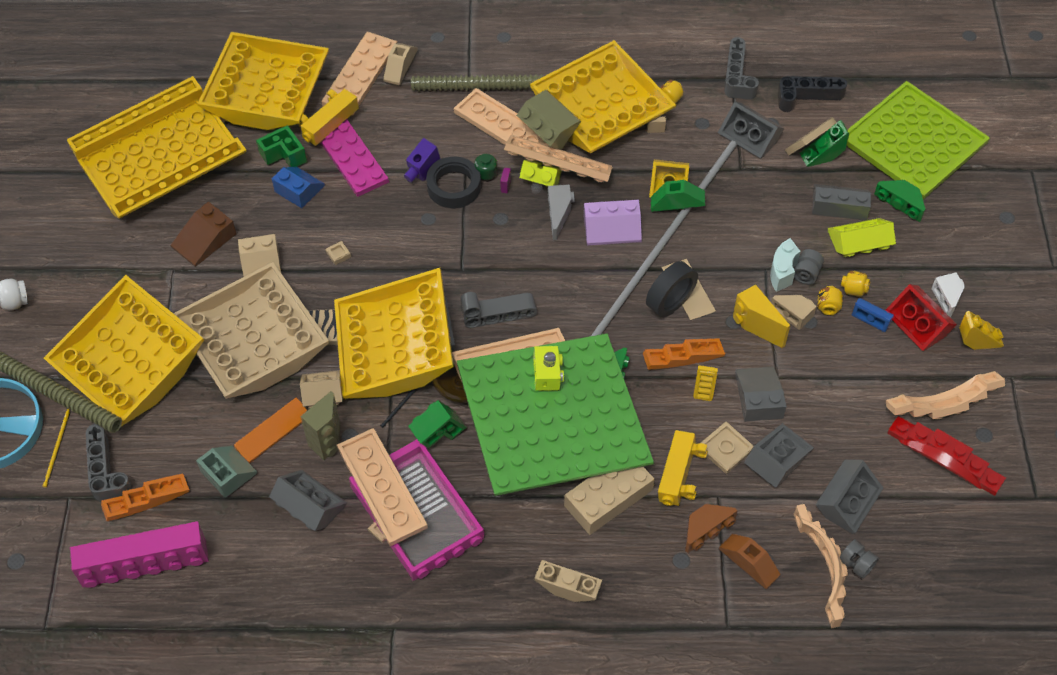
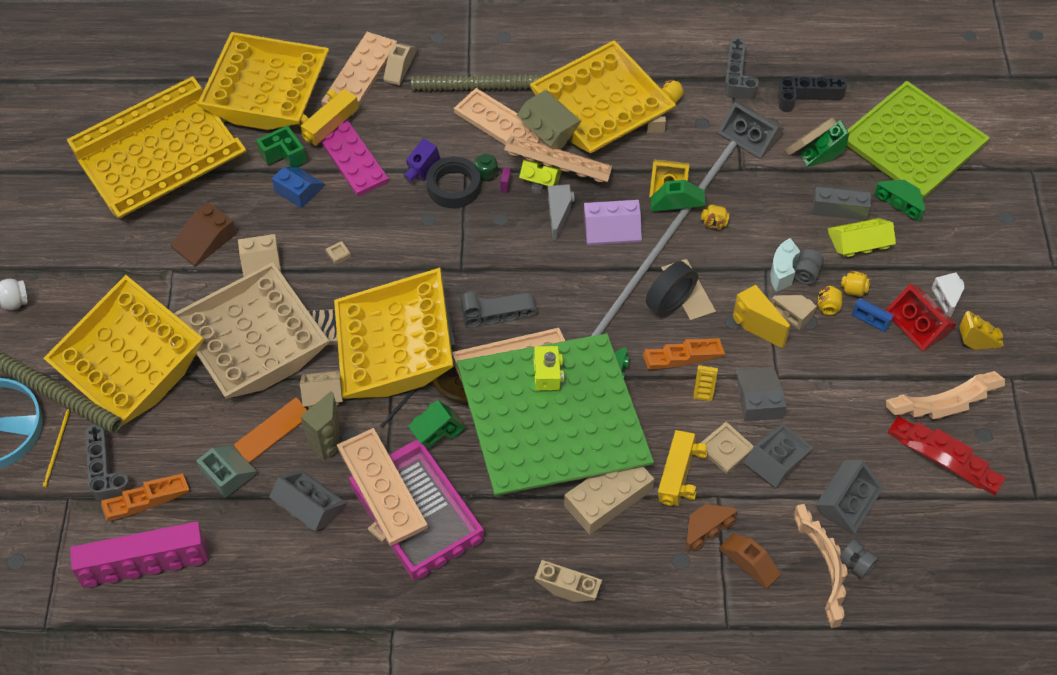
(715, 217): none -> yellow head

